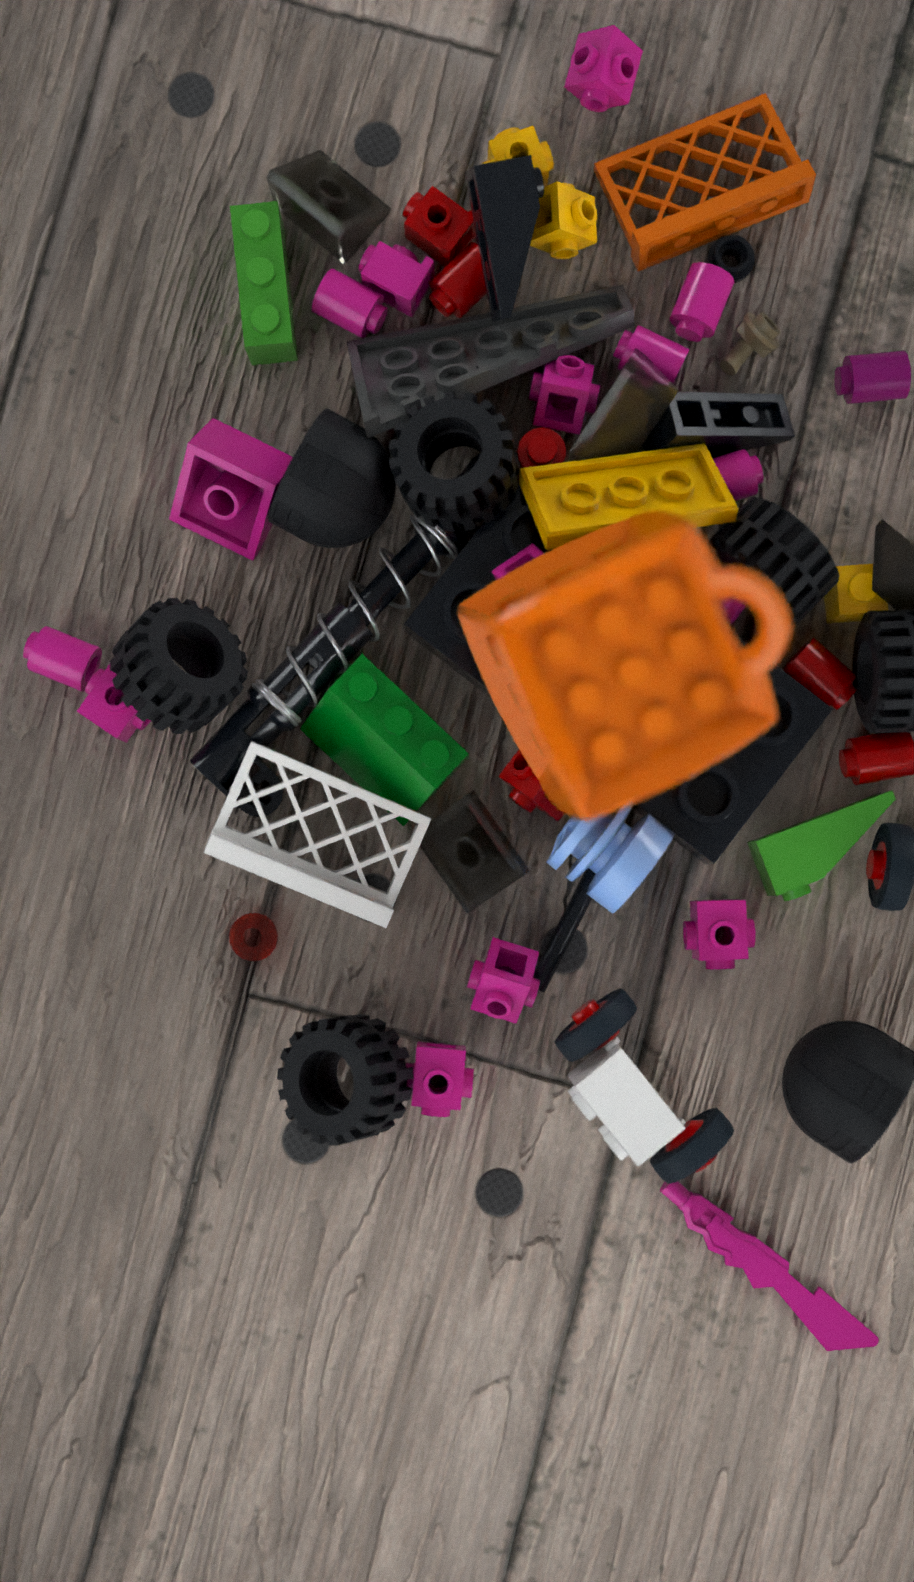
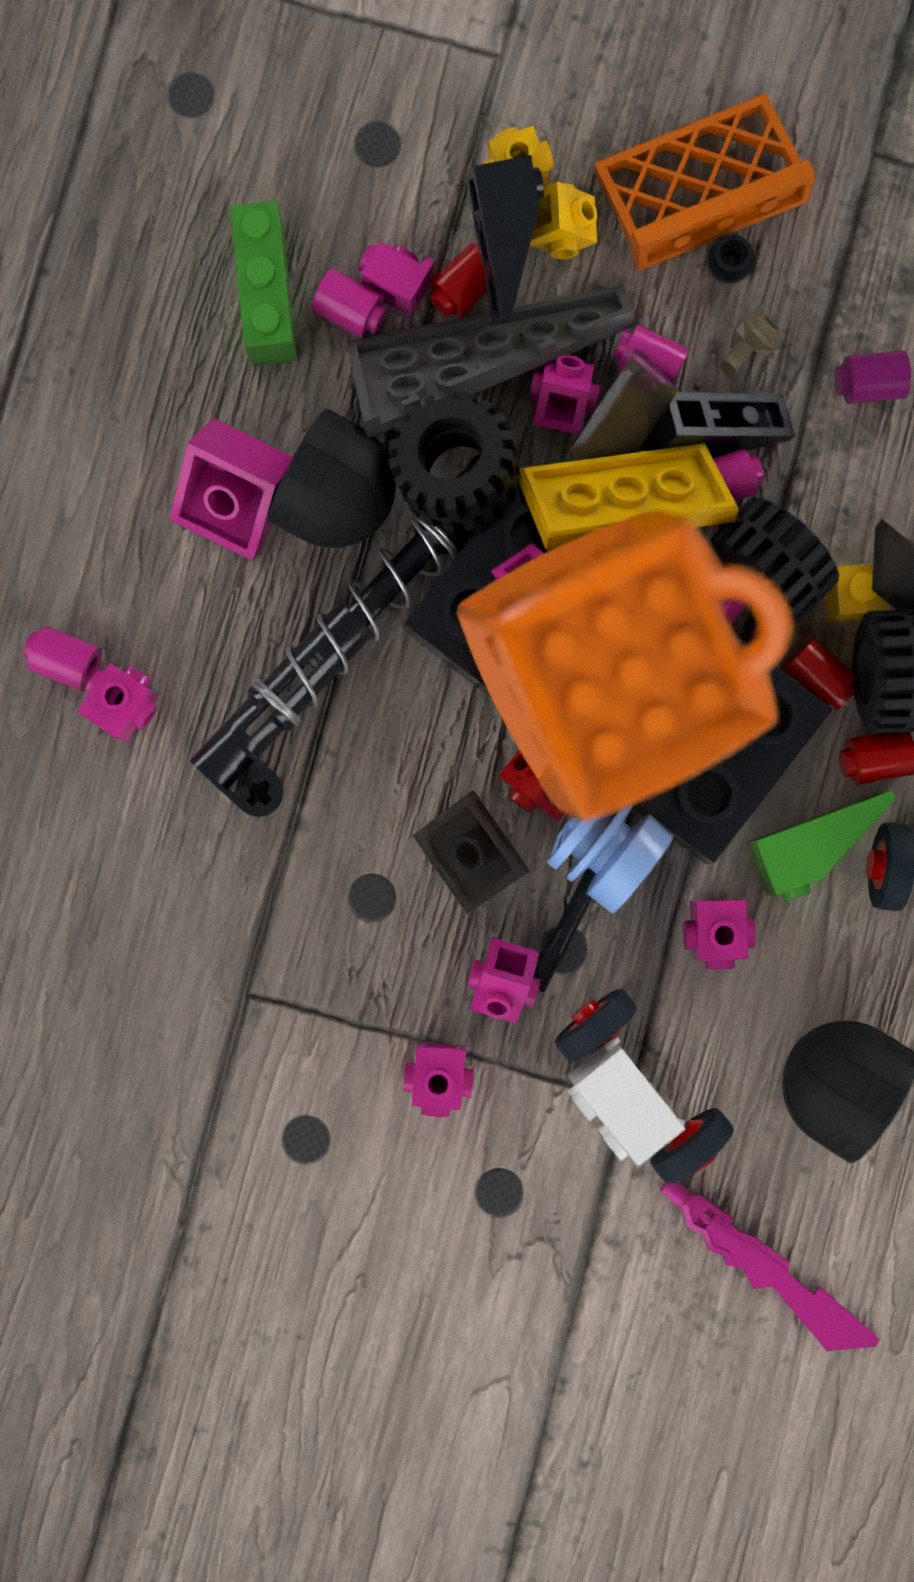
(163, 689): black tyre -> none
(267, 929): clear red plate -> none
(300, 873): white fence -> none
(313, 1084): black tyre -> none
(327, 203): clear smoke slope -> none
(383, 738): green slope -> none
(438, 240): red brick -> none
(540, 448): red brick -> none
(603, 68): dark pink brick -> none
(701, 301): dark pink brick -> none

